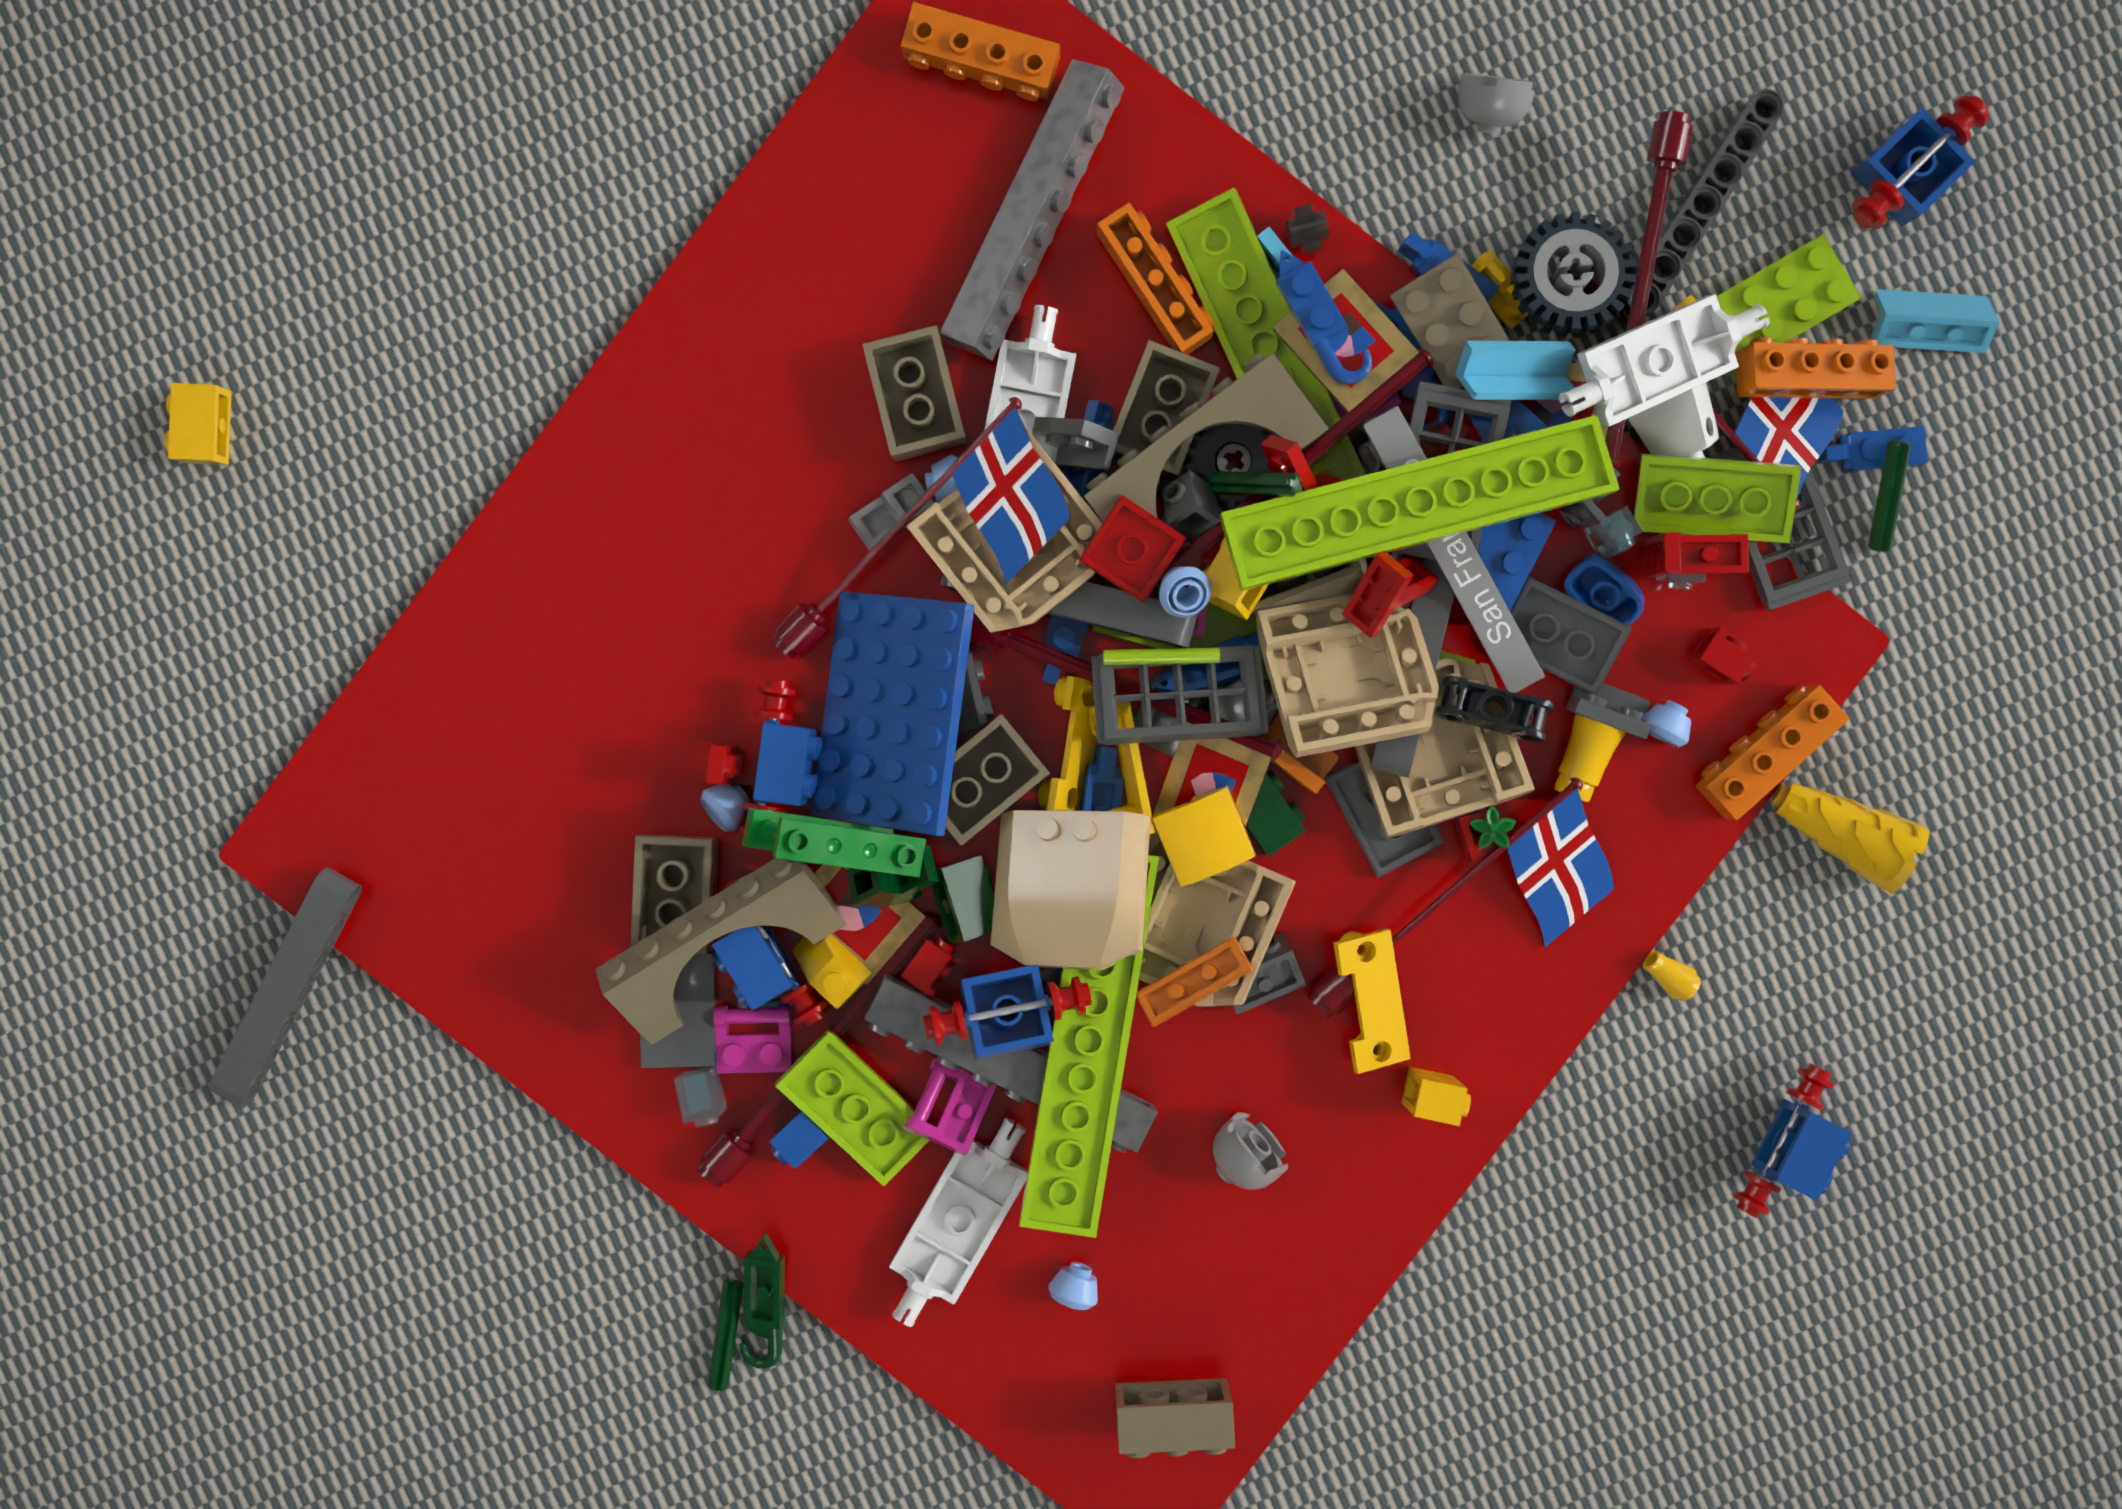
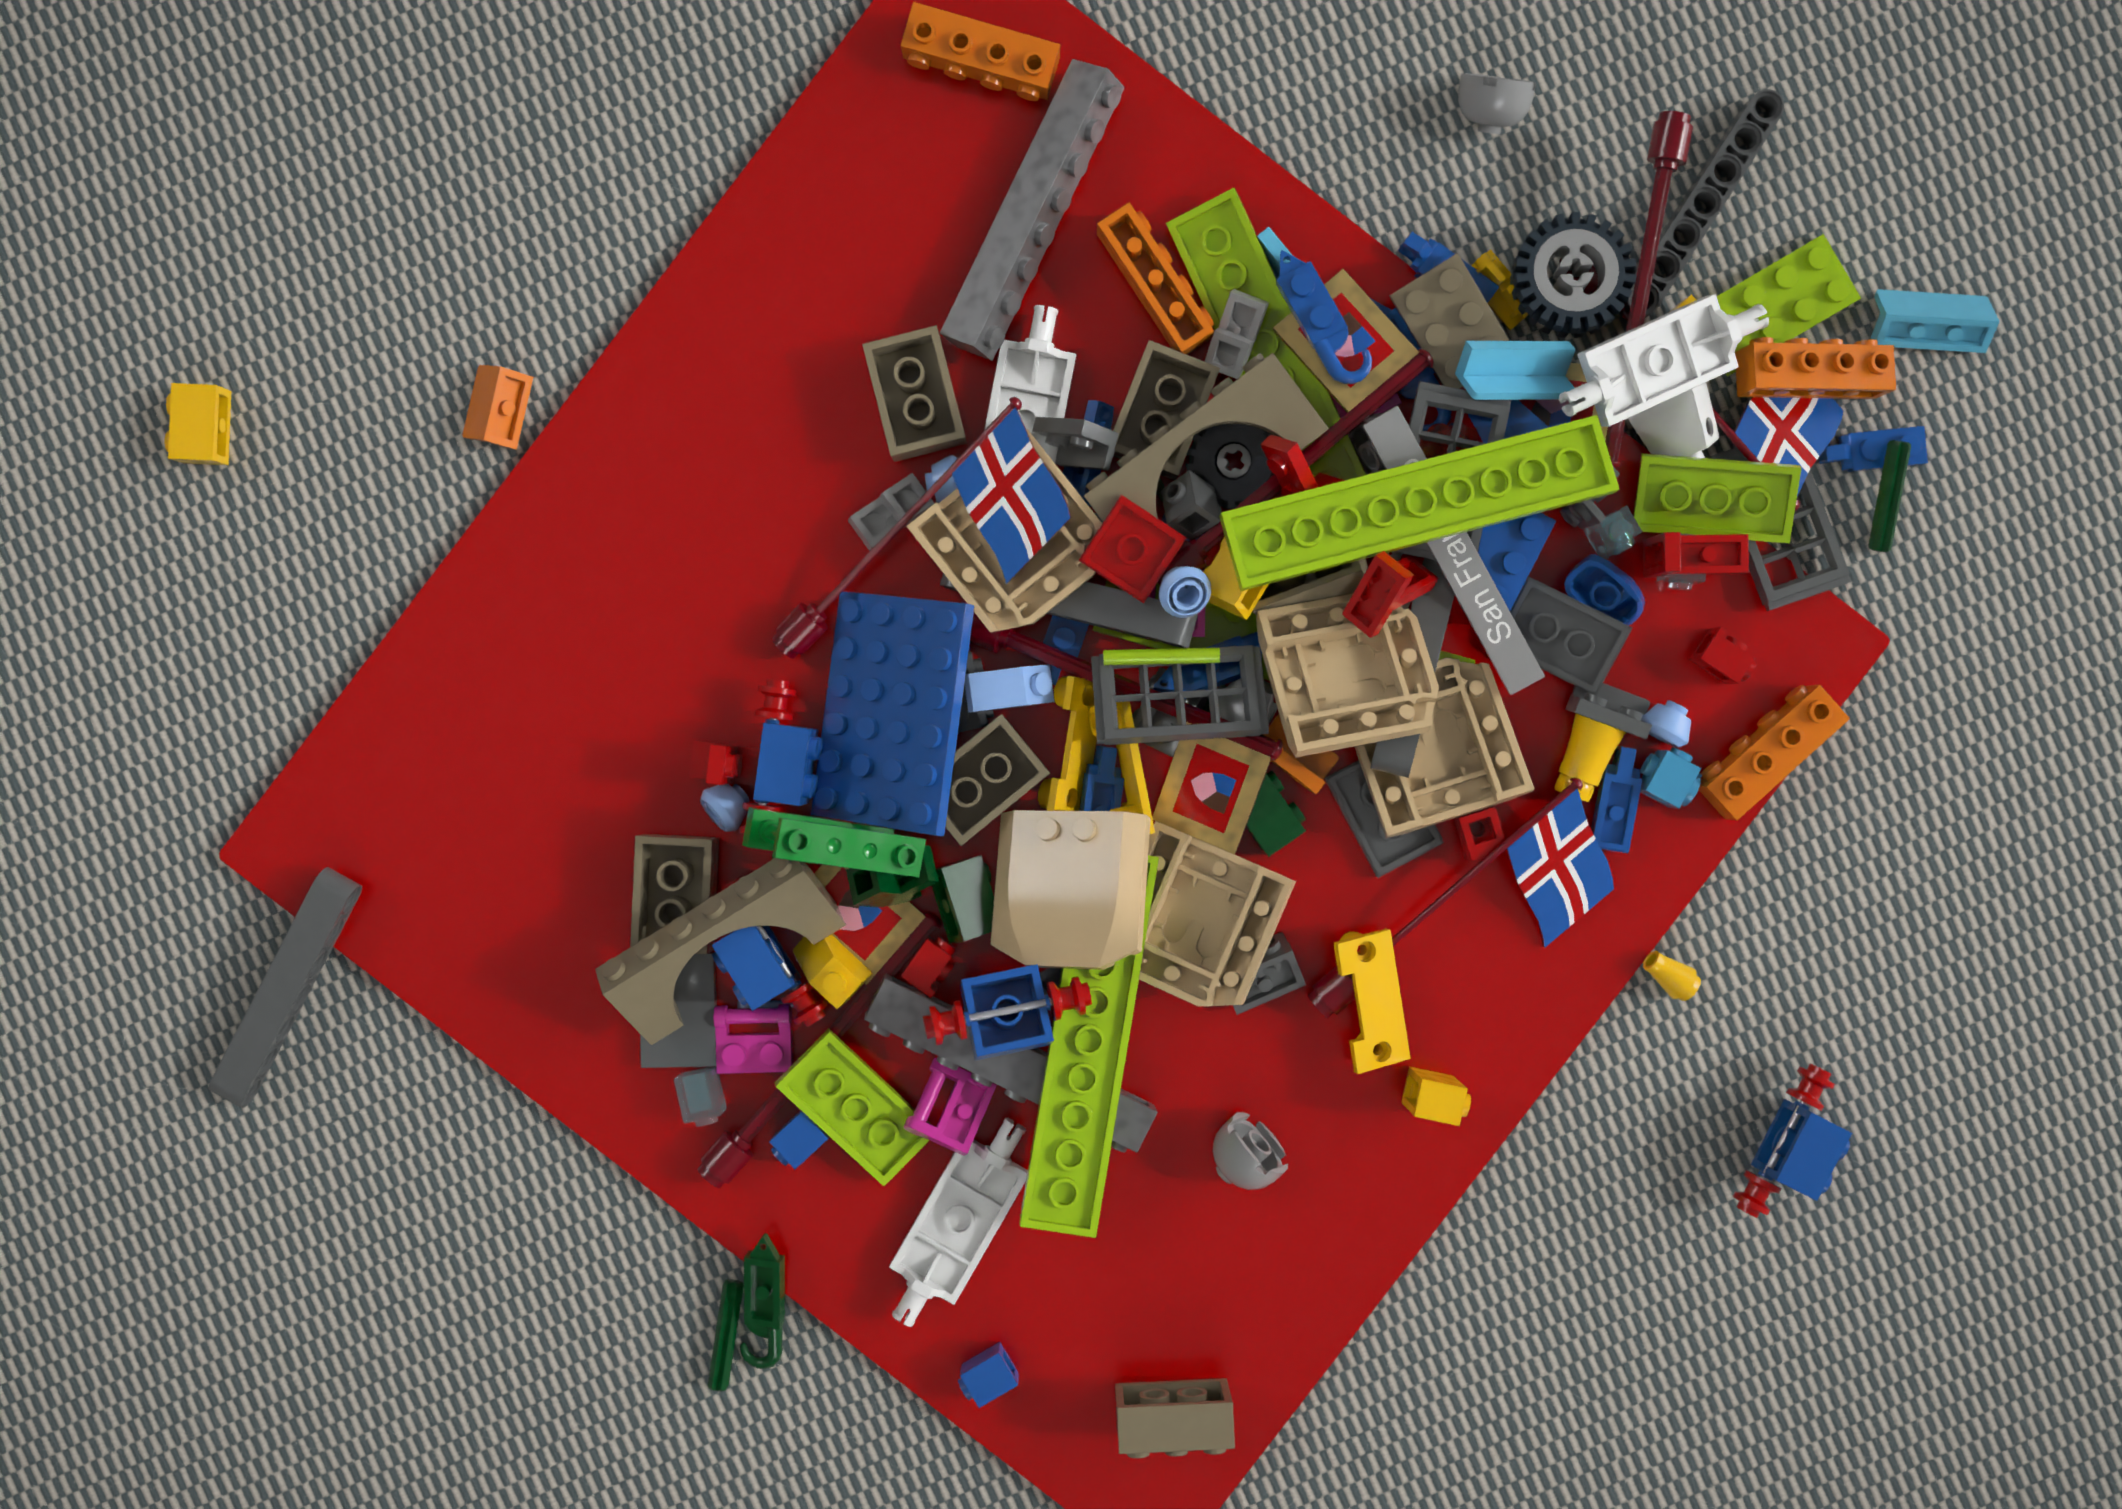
(497, 406): none -> orange panel
(988, 1375): none -> blue brick
(1009, 688): none -> light blue slope
(1074, 1287): light blue cone -> none
(1194, 981): orange tile -> none
(1204, 836): yellow slope -> none
(1236, 333): none -> light grey slope
(1255, 483): dark green axle -> none
(1307, 229): clear smoke gear -> none
(1493, 829): green plant -> none
(1516, 708): black piece -> none
(1617, 802): none -> blue hinge
(1670, 777): none -> dark azure brick
(1867, 839): yellow cone -> none
(1916, 163): blue brick -> none

